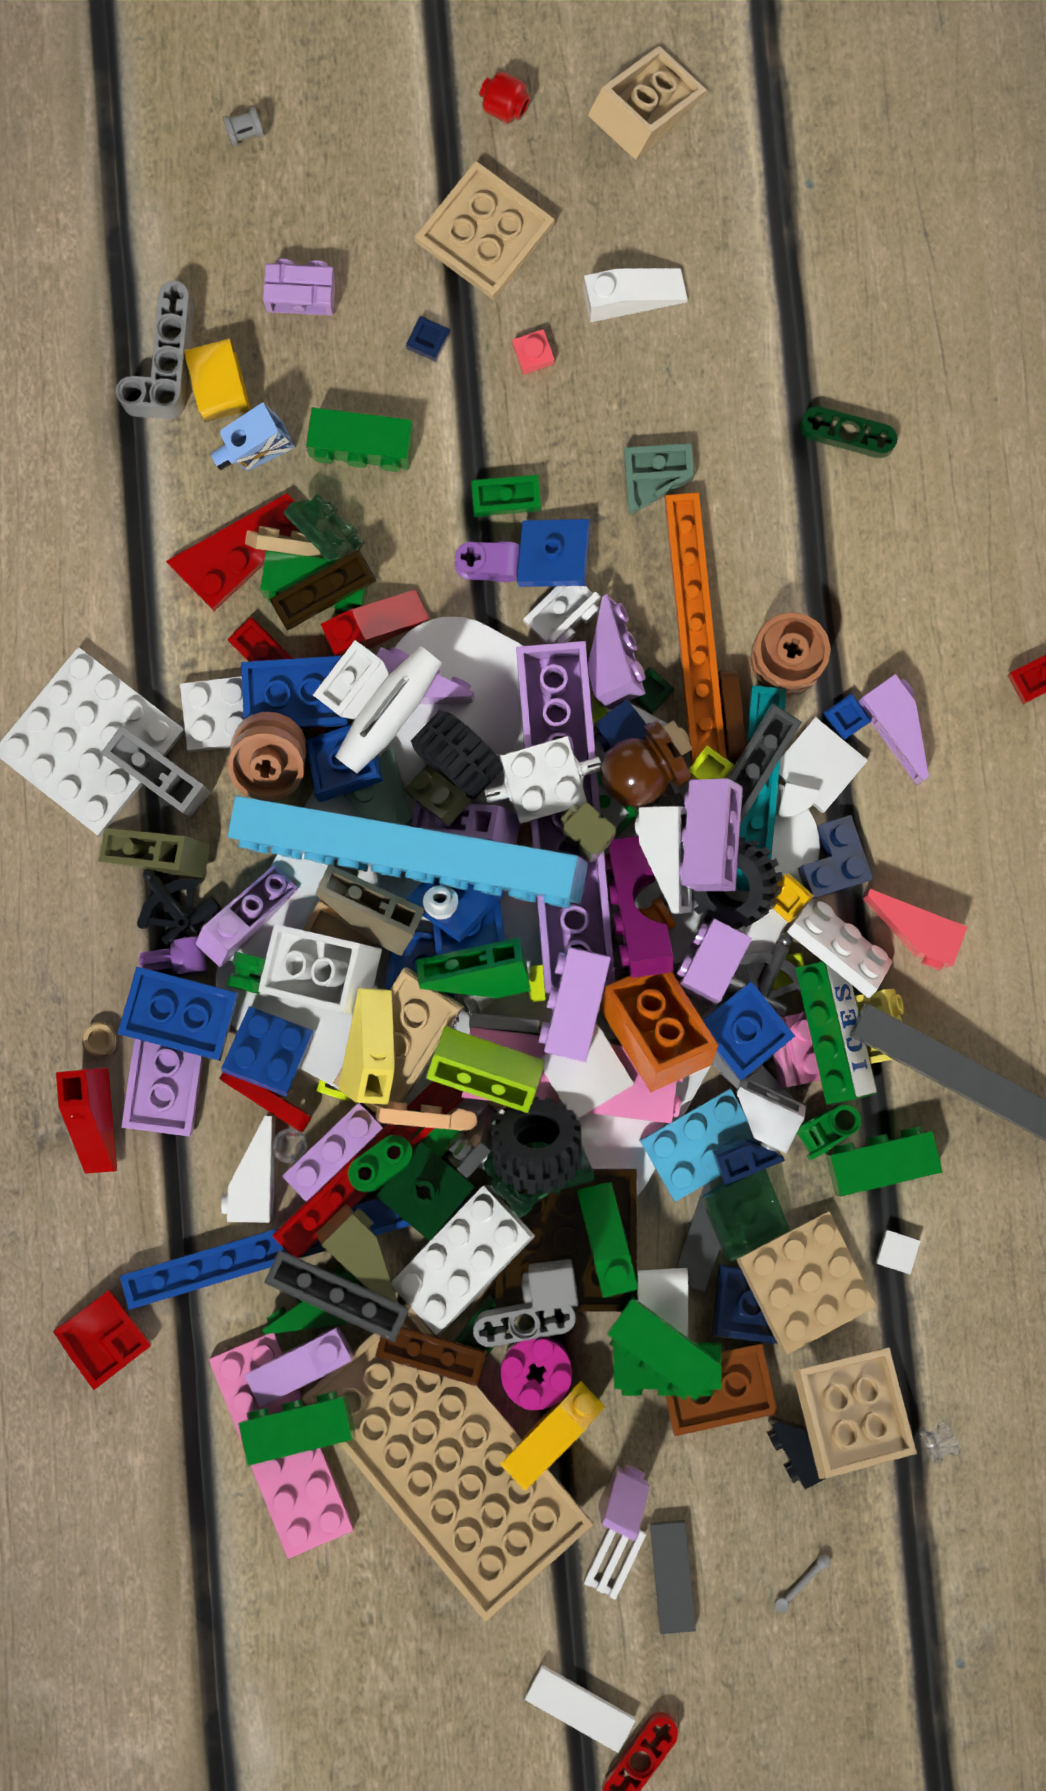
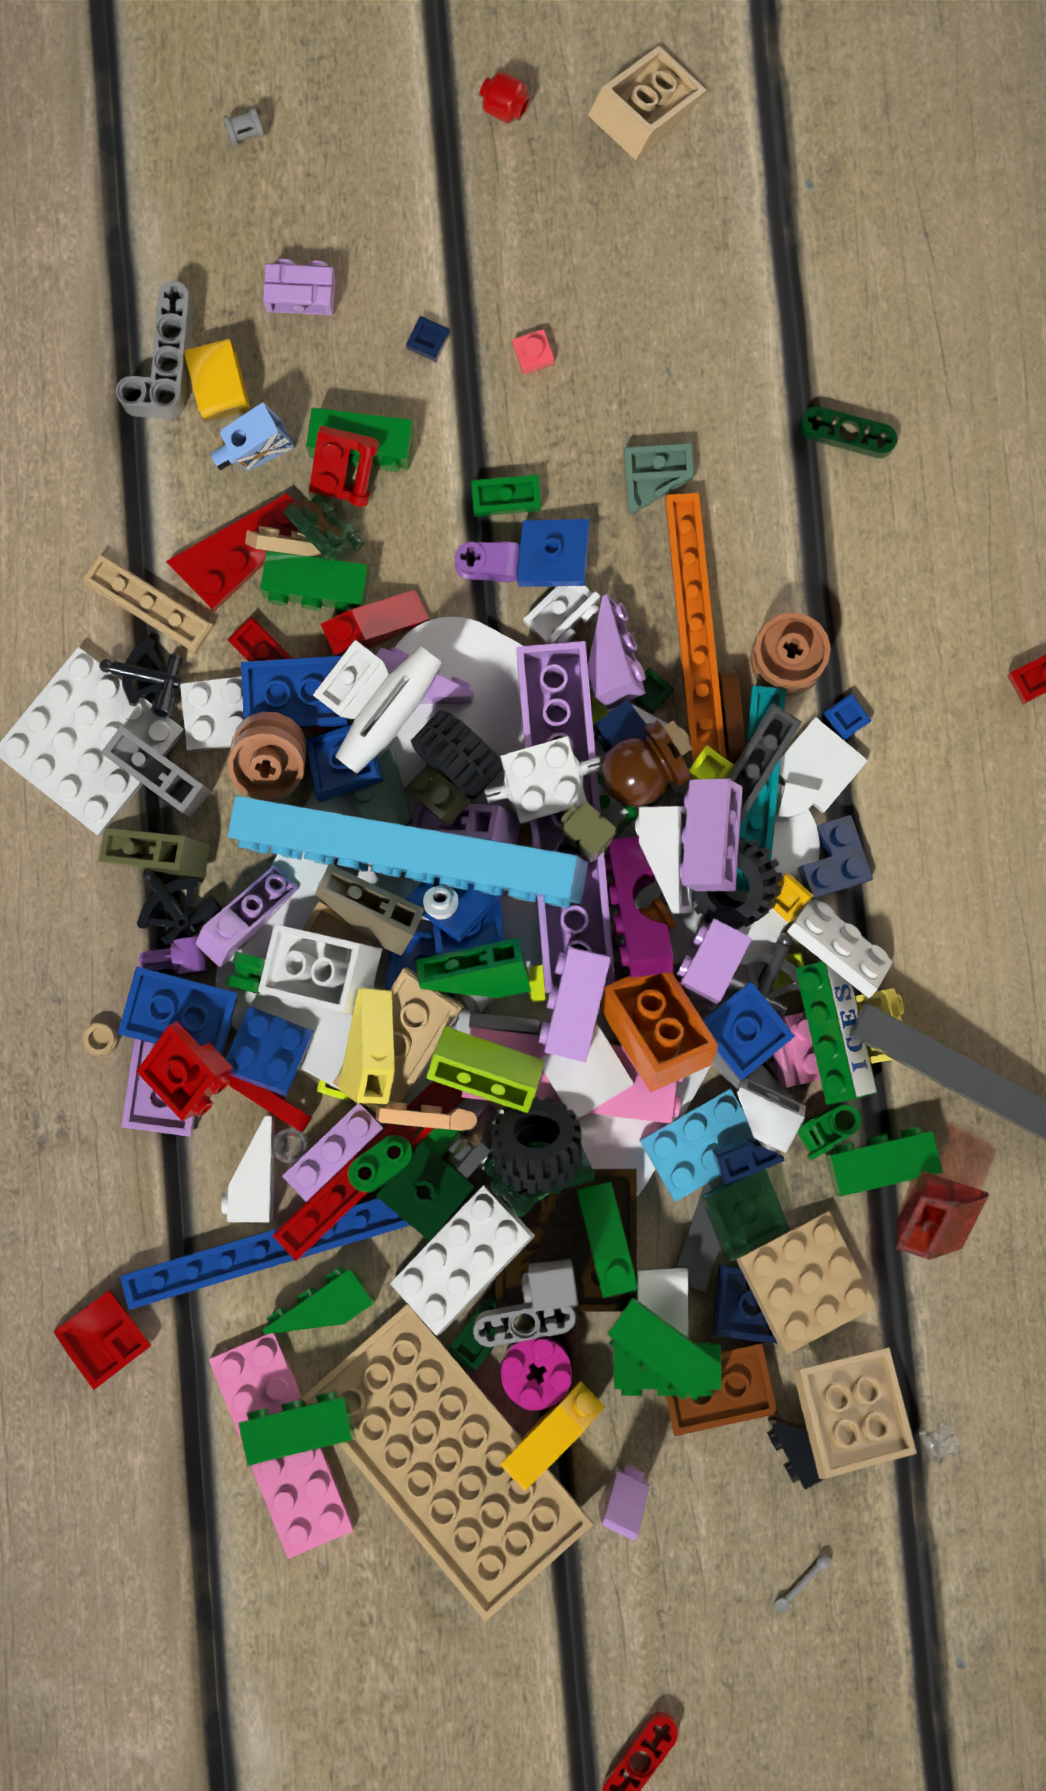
(88, 1115): red slope -> none
(147, 603): none -> tan tile
(163, 681): none -> black piece
(184, 1072): none -> red plate
(300, 1365): lavender slope -> none
(322, 590): dark brown tile -> none
(332, 462): none -> red plate
(336, 1296): dark grey brick -> none
(357, 1249): olive slope -> none
(434, 1355): reddish brown tile -> none
(484, 230): tan plate -> none
(579, 1708): white tile -> none
(601, 1585): white tile -> none
(632, 291): white slope -> none
(672, 1577): dark grey tile -> none
(897, 722): lavender slope -> none
(897, 1251): white tile -> none
(922, 932): coral slope -> none
(938, 1216): none -> clear red slope

